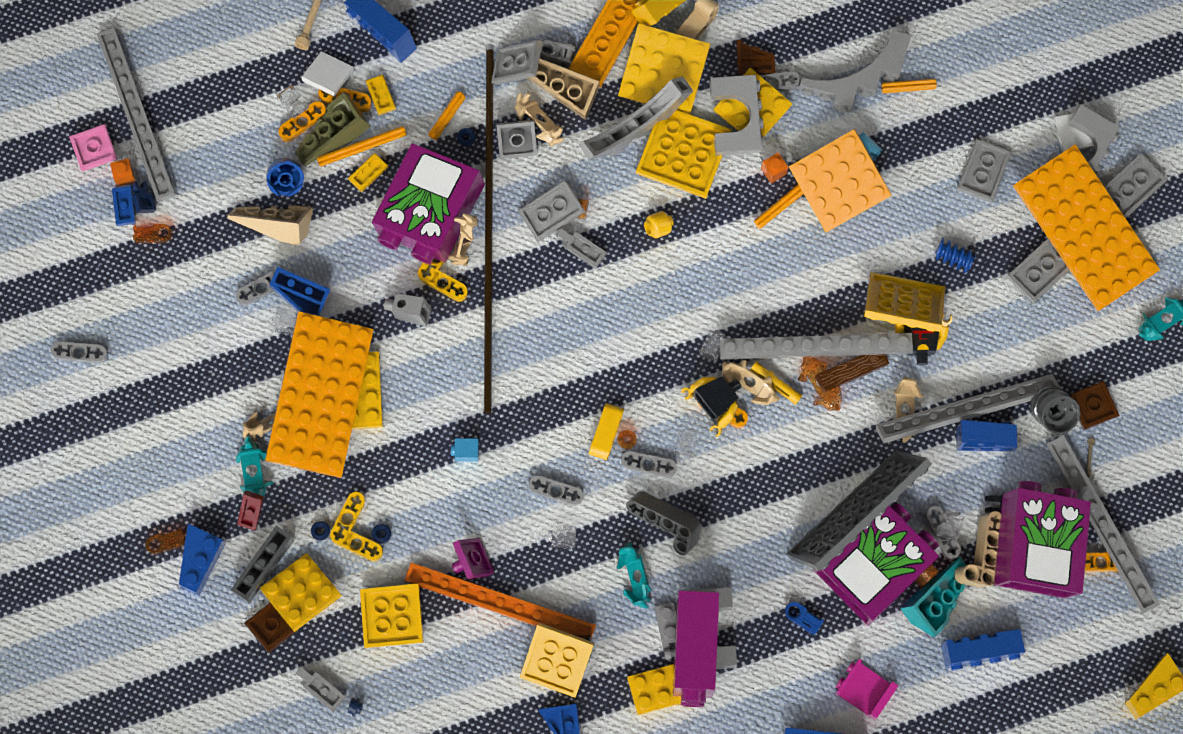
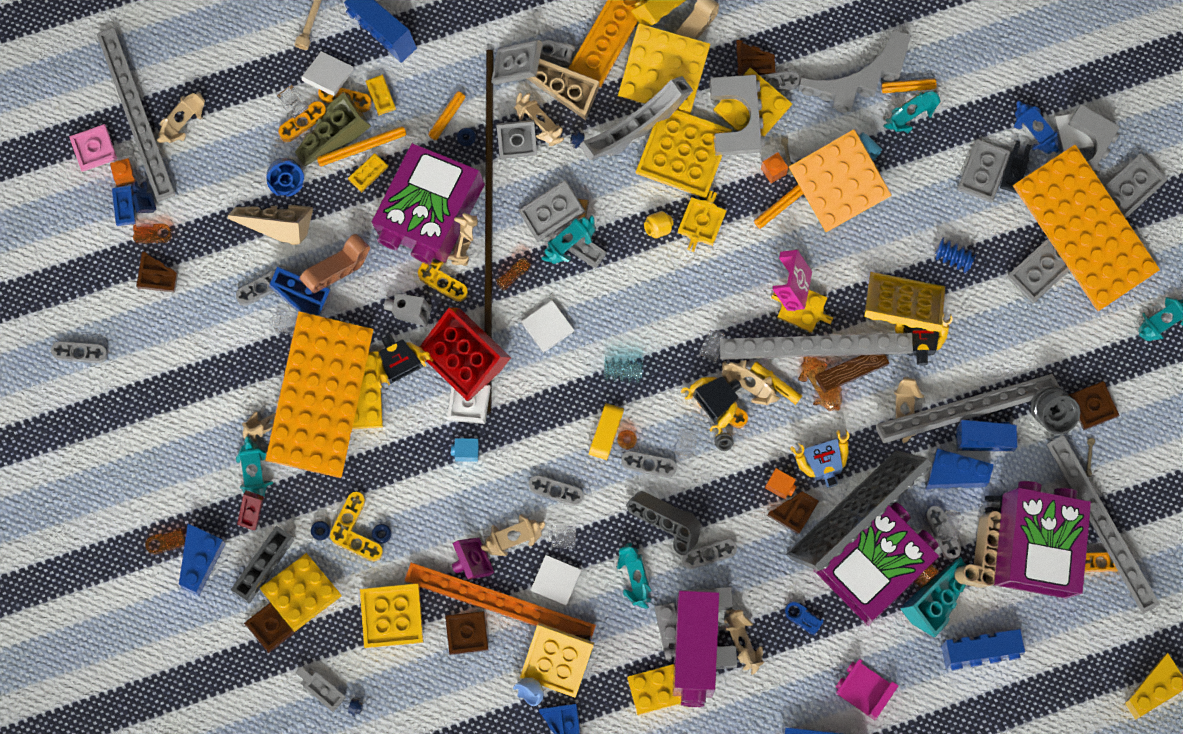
(155, 275): none -> reddish brown wing
(189, 105): none -> tan piece
(337, 265): none -> nougat beam
(398, 360): none -> torso
(463, 353): none -> red slope
(466, 633): none -> reddish brown plate
(469, 411): none -> white tile
(498, 540): none -> tan piece
(513, 274): none -> clear orange piece
(530, 690): none -> light blue hair
(547, 326): none -> white tile
(555, 580): none -> white tile
(577, 138): none -> dark blue plate
(579, 229): none -> teal piece
(623, 370): none -> clear light blue piece
(694, 553): none -> light grey beam
(702, 221): none -> yellow plate
(724, 446): none -> dark grey plate
(736, 626): none -> tan piece
(781, 484): none -> orange brick
(784, 142): none -> dark tan hinge
(795, 292): none -> dark pink panel
(795, 512): none -> reddish brown wing
(807, 317): none -> yellow plate
(824, 459): none -> torso
(924, 101): none -> teal piece
(957, 471): none -> blue wedge
(1015, 167): none -> black hinge
(1047, 138): none -> blue piece

